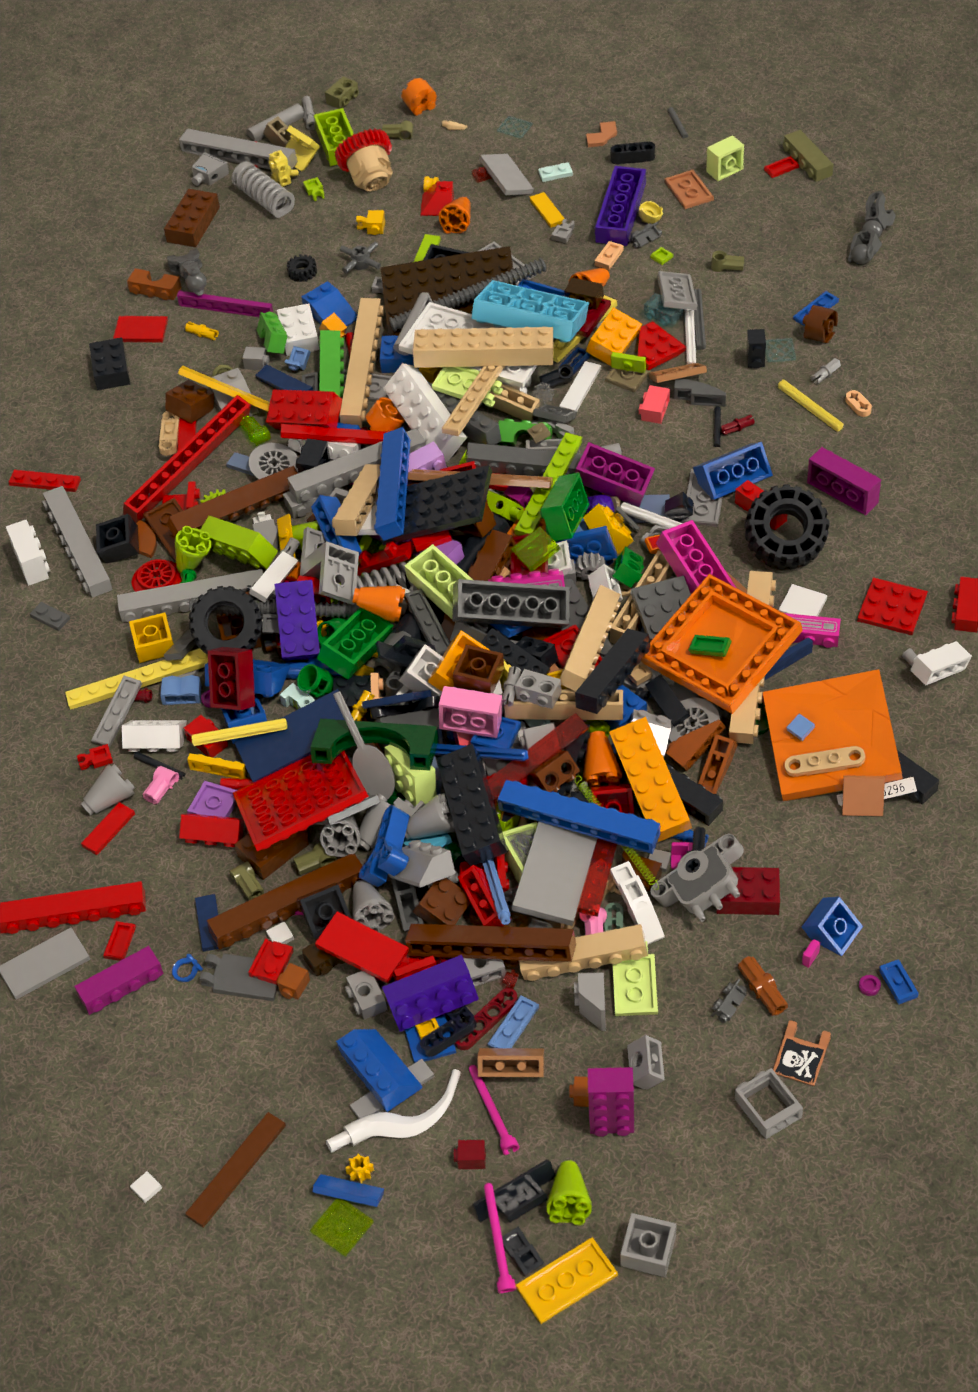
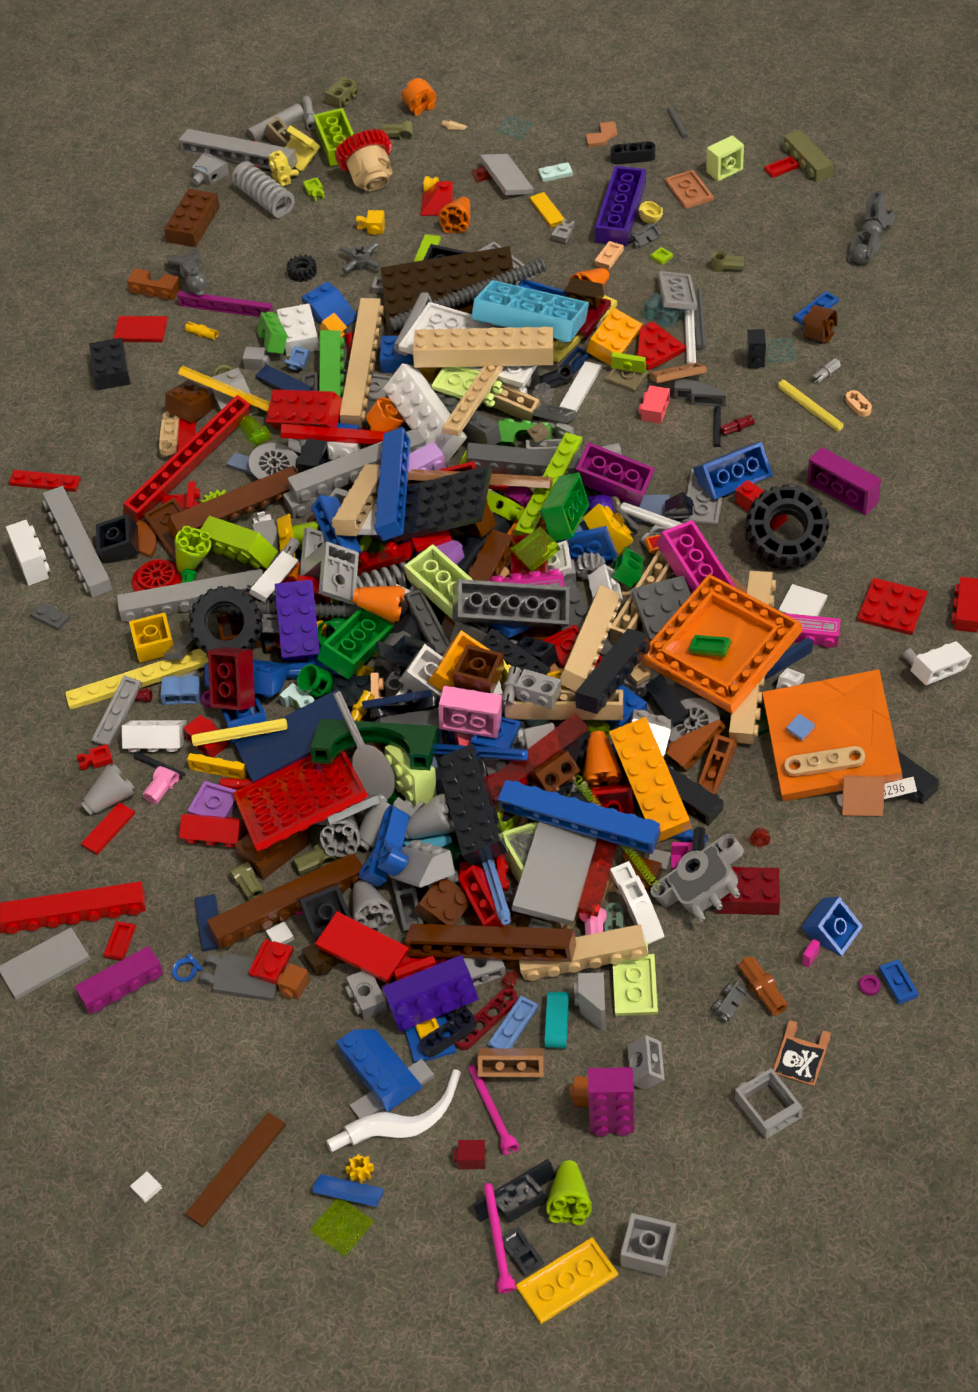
(556, 1020): none -> teal beam
(758, 834): none -> clear red plate
(790, 678): none -> white bracket

